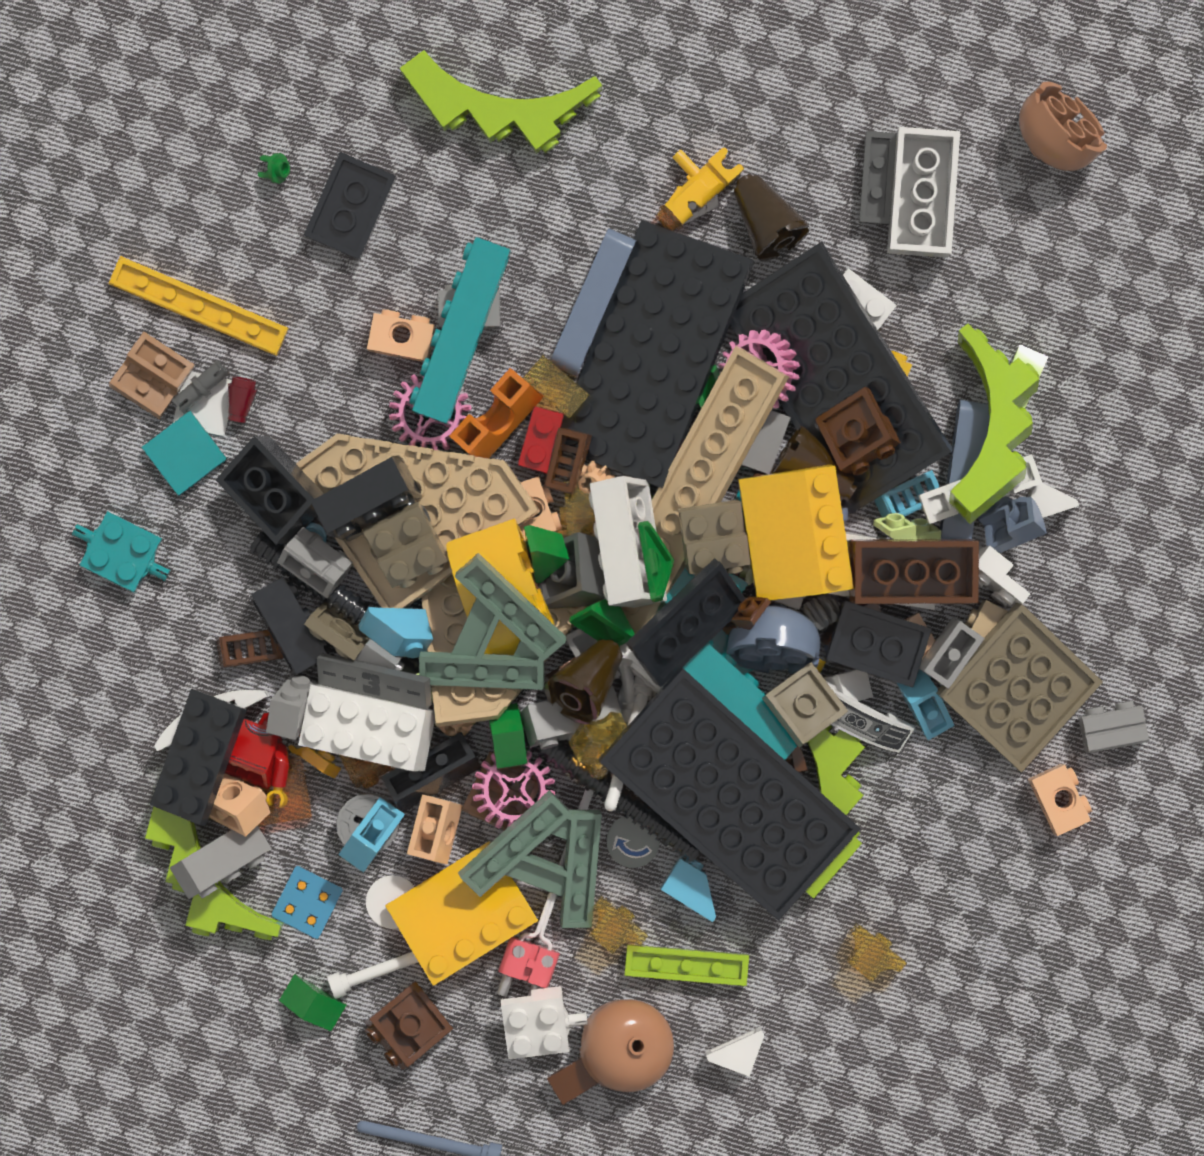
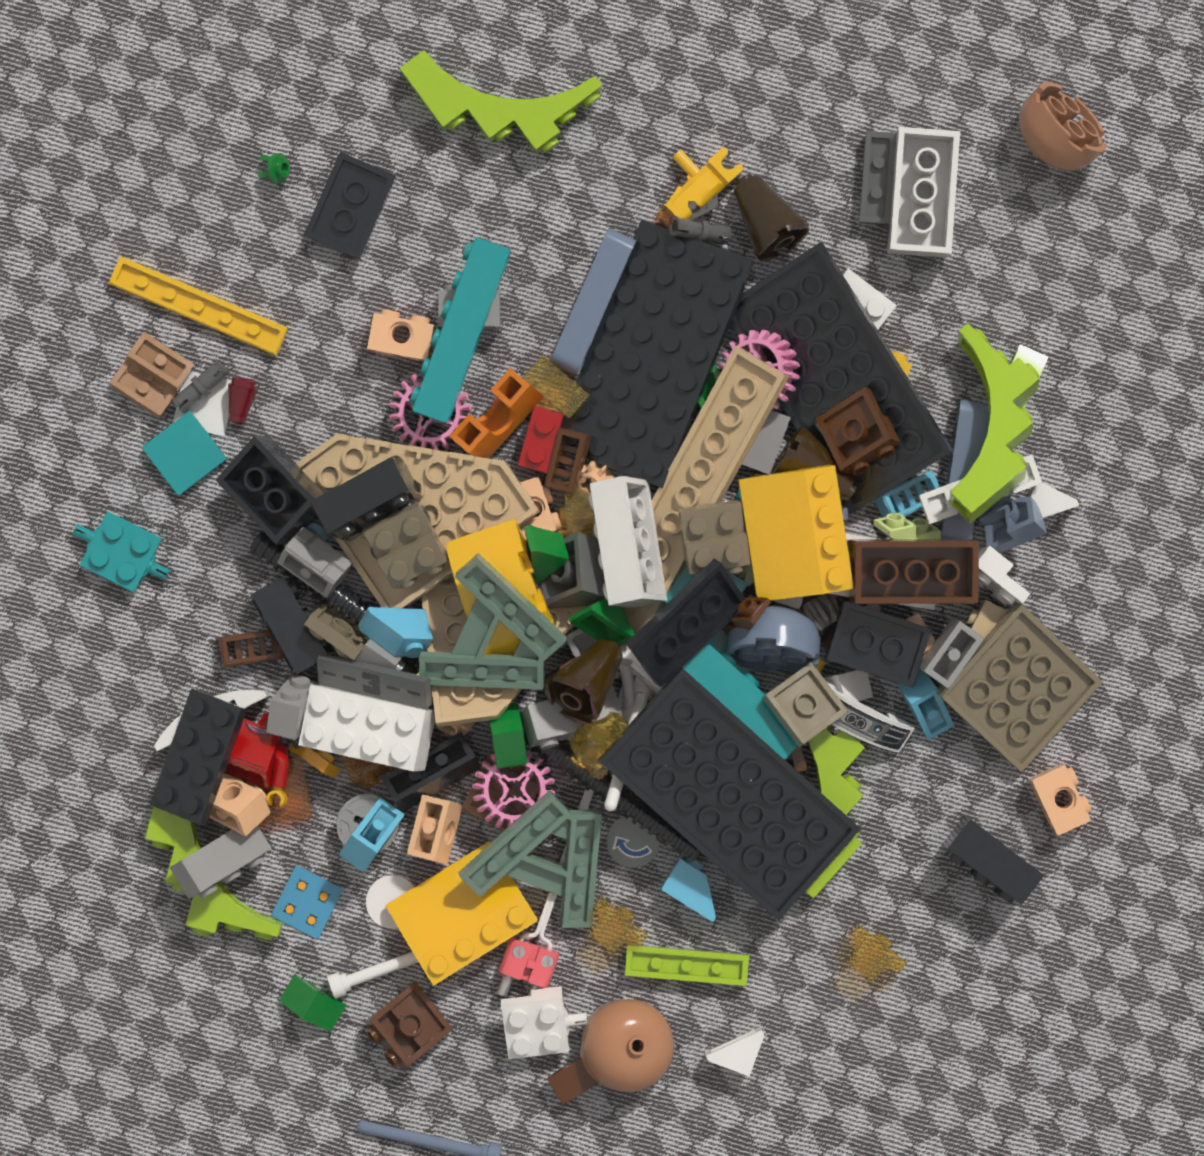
(657, 561): green tile -> none
(700, 230): none -> dark grey pin
(991, 861): none -> black brick
(1113, 728): light grey brick -> none

